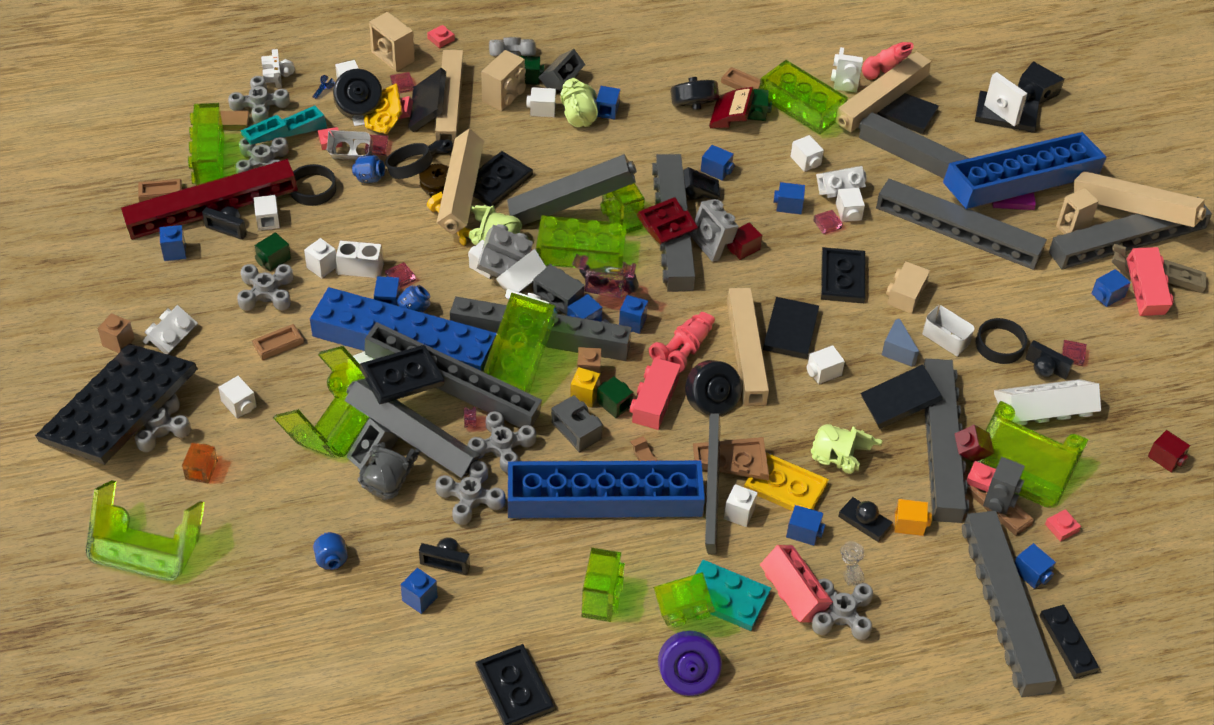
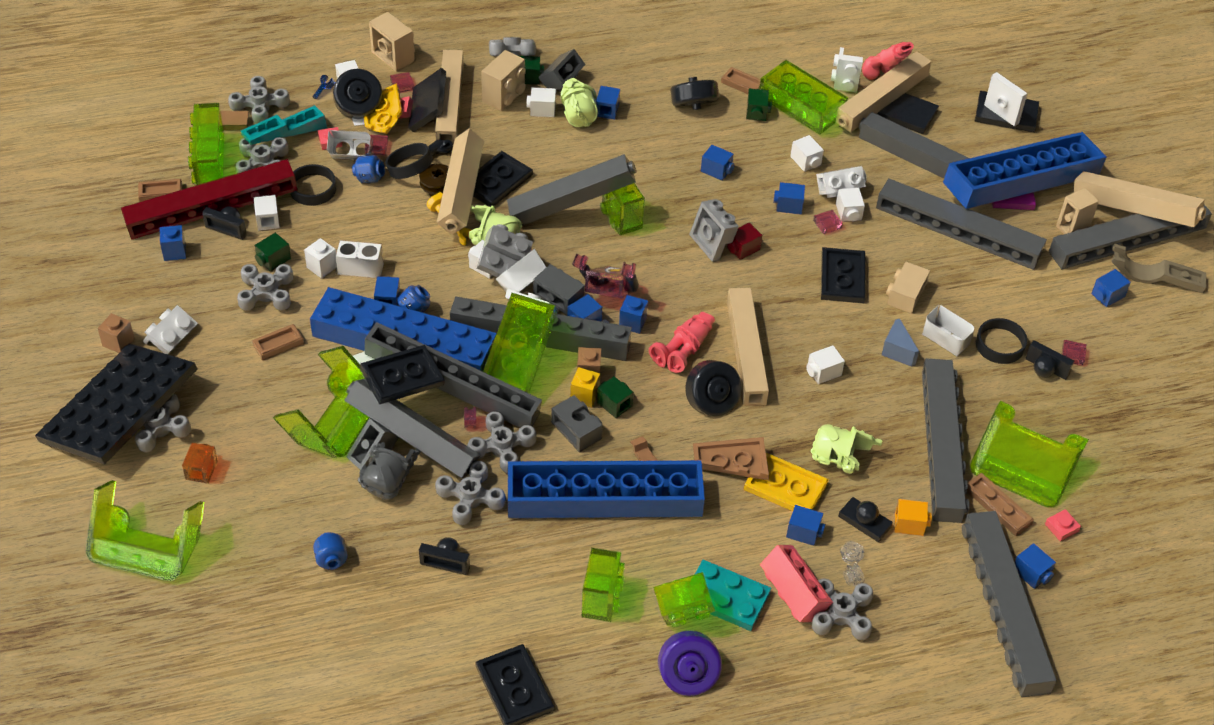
(237, 397): white brick -> none
(274, 69): white hips -> none
(402, 271): clear pink tile -> none
(419, 590): blue brick -> none
(441, 36): coral plate -> none
(598, 240): clear neon green brick -> none
(655, 393): coral brick -> none
(667, 221): dark red slope -> none
(677, 254): dark grey brick -> none
(700, 184): black tile -> none
(713, 484): dark grey tile -> none
(732, 107): dark red slope -> none
(740, 505): white brick -> none
(791, 327): black tile -> none
(901, 396): black tile -> none
(974, 443): brick -> none
(980, 476): coral plate -> none
(1004, 486): dark grey brick -> none
(1040, 83): black torso -> none
(1052, 400): white slope -> none
(1069, 641): black plate -> none
(1149, 281): coral brick -> none
(1169, 451): dark red brick -> none

